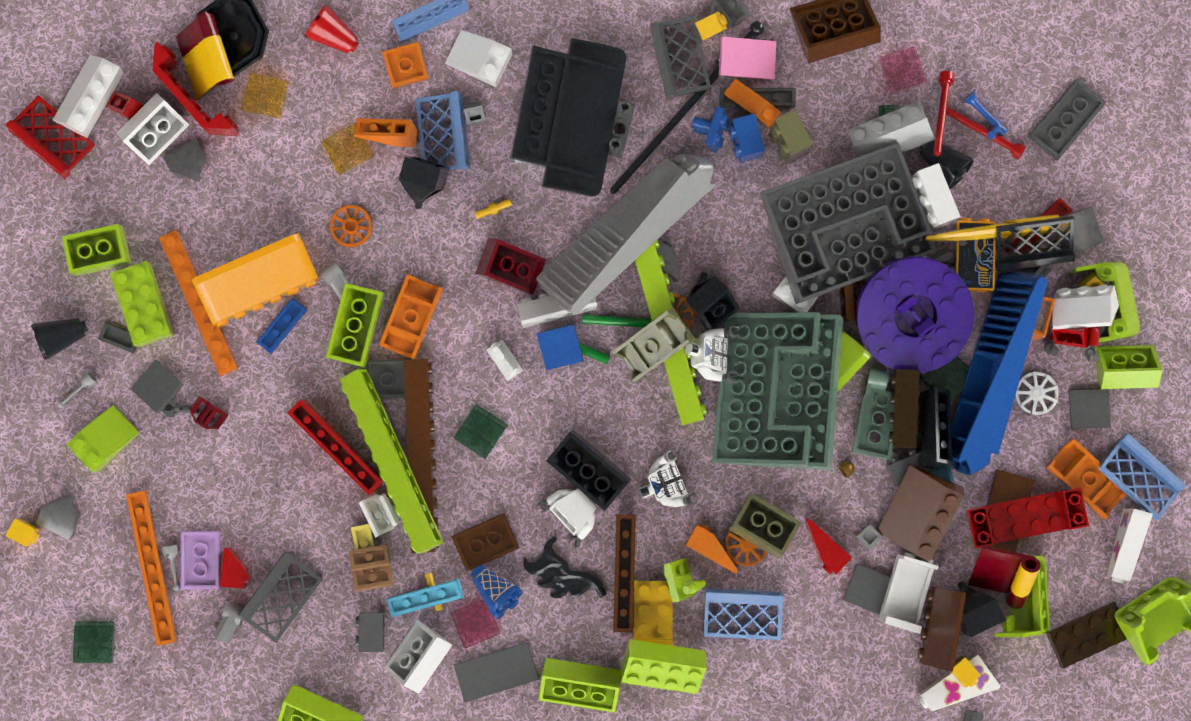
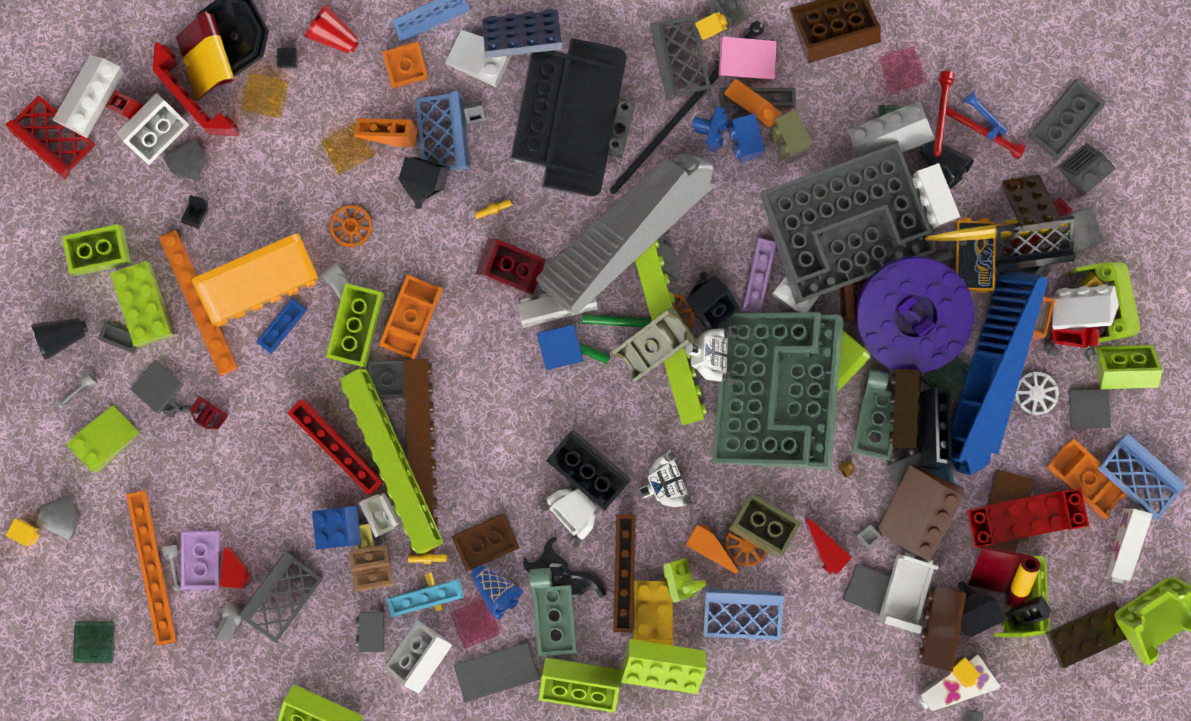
(195, 212): none -> black bracket
(286, 58): none -> black plate
(336, 527): none -> blue brick
(427, 558): none -> yellow bar
(480, 431): clear green slope -> none
(504, 360): white hinge -> none
(522, 33): none -> dark blue plate
(545, 600): none -> sand green hinge
(759, 276): none -> lavender tile
(1031, 203): none -> dark brown plate
(1039, 607): none -> black slope
(1086, 168): none -> dark grey slope

